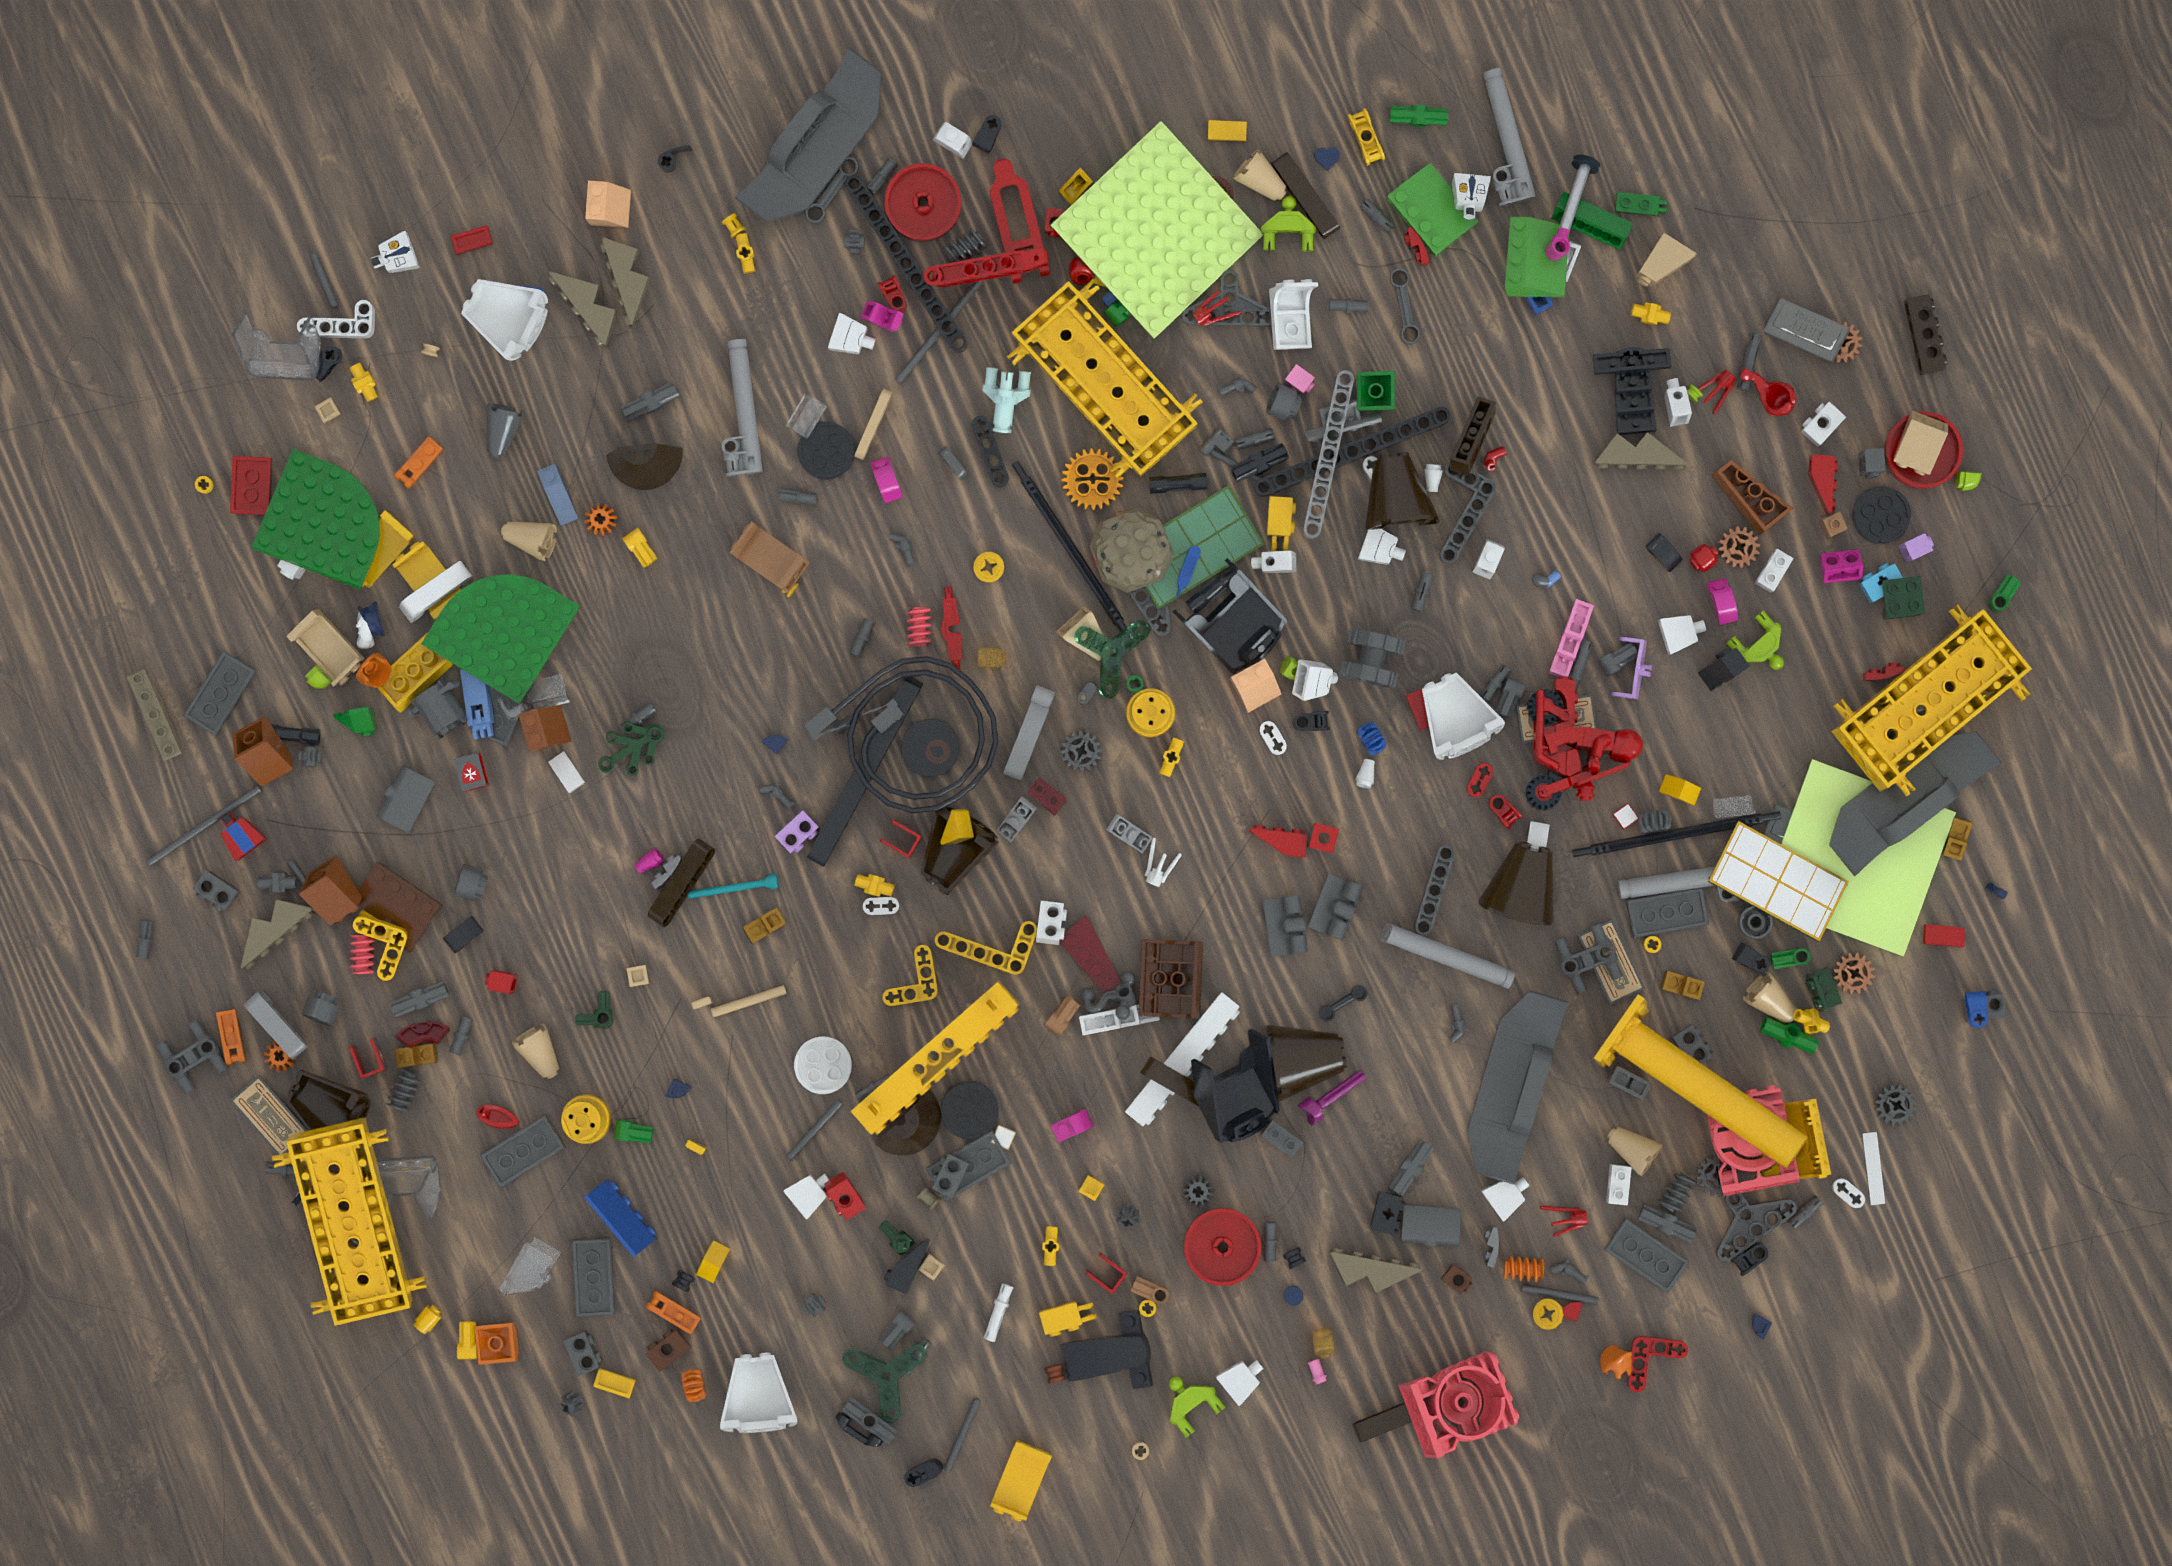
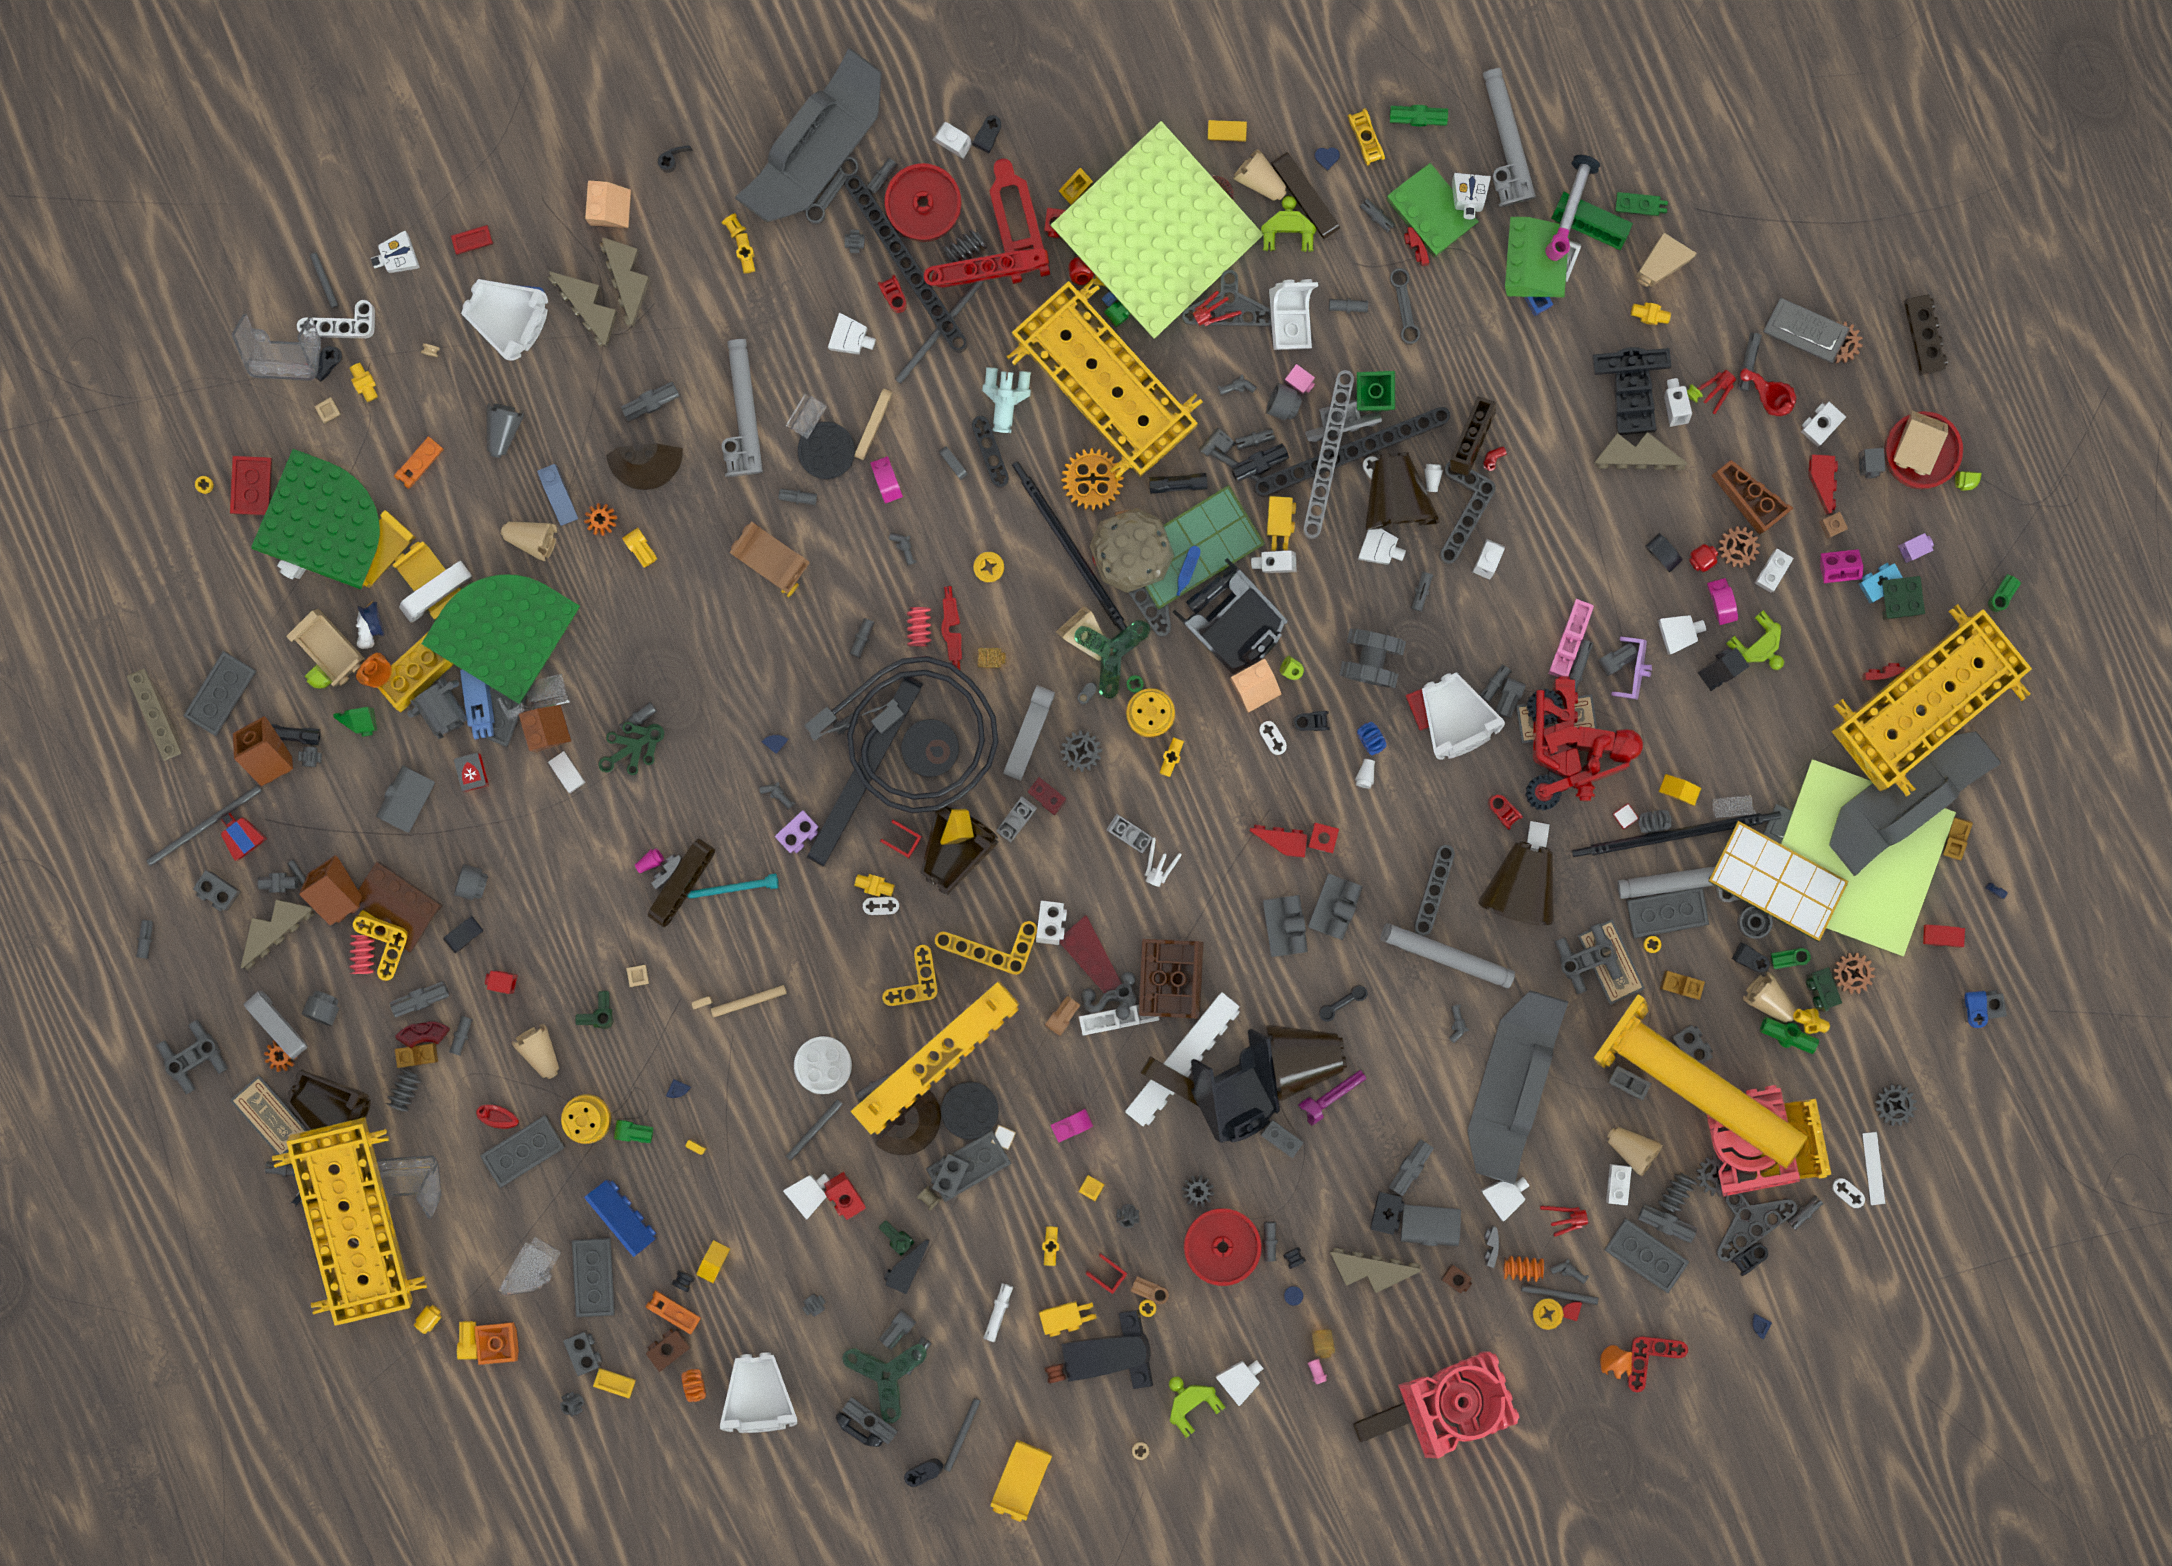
(231, 1036): orange plate -> none
(358, 1063): red piece -> none
(764, 925): pearl gold slope -> none
(882, 316): dark pink brick -> none
(931, 1267): tan tile -> none
(1313, 680): white torso -> none
(1475, 777): red beam -> none
(1544, 581): arm -> none
(1881, 515): black tile -> none

